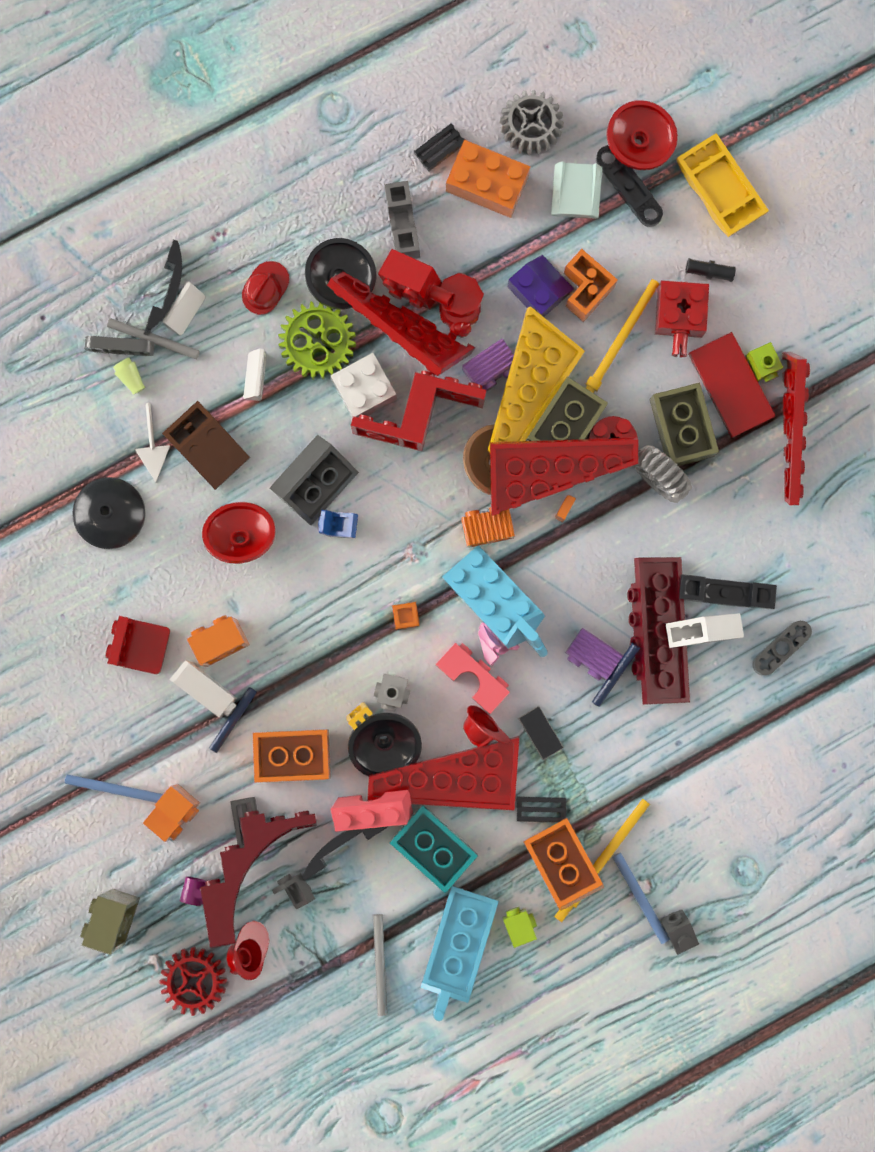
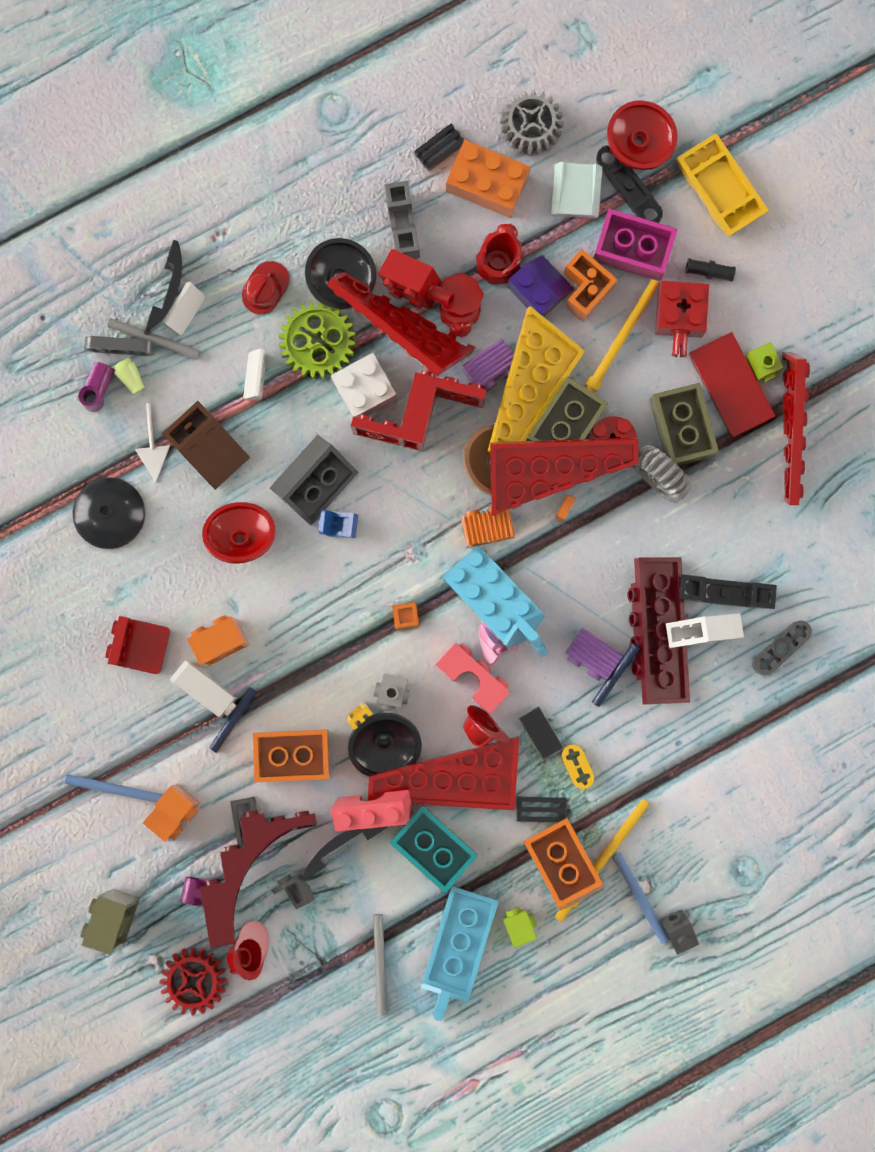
(97, 384): none -> magenta piece
(500, 255): none -> red piece
(572, 769): none -> yellow beam
(635, 244): none -> dark pink brick

